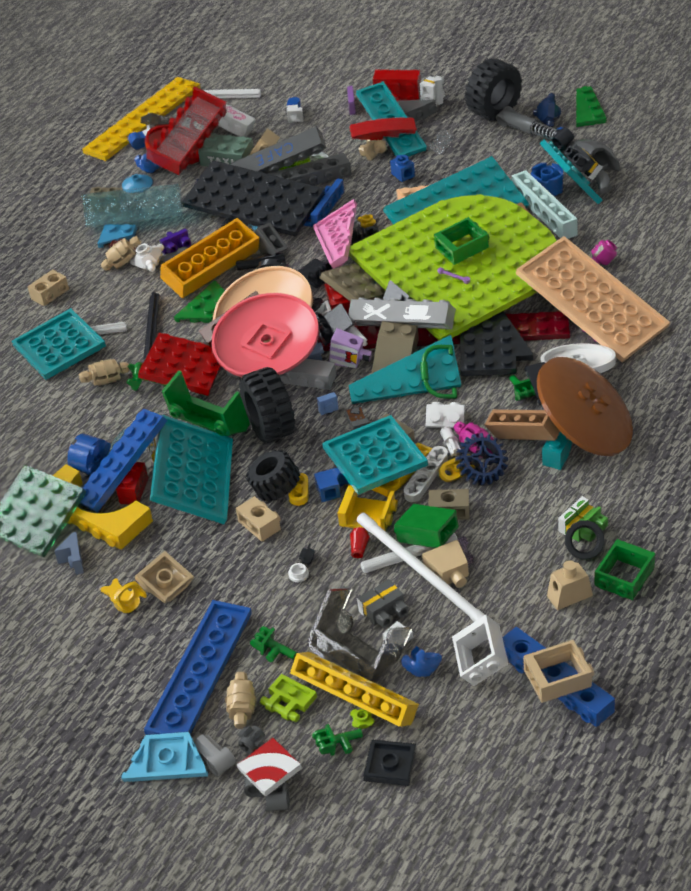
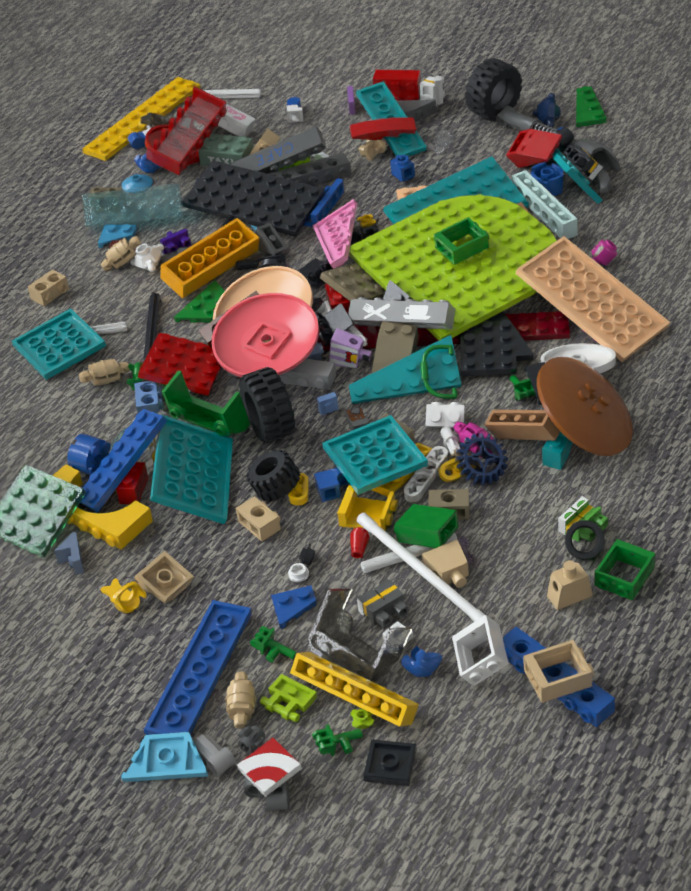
(147, 396): none -> medium blue brick
(293, 604): none -> blue wing
(466, 280): medium lavender hinge -> none
(533, 147): none -> red slope

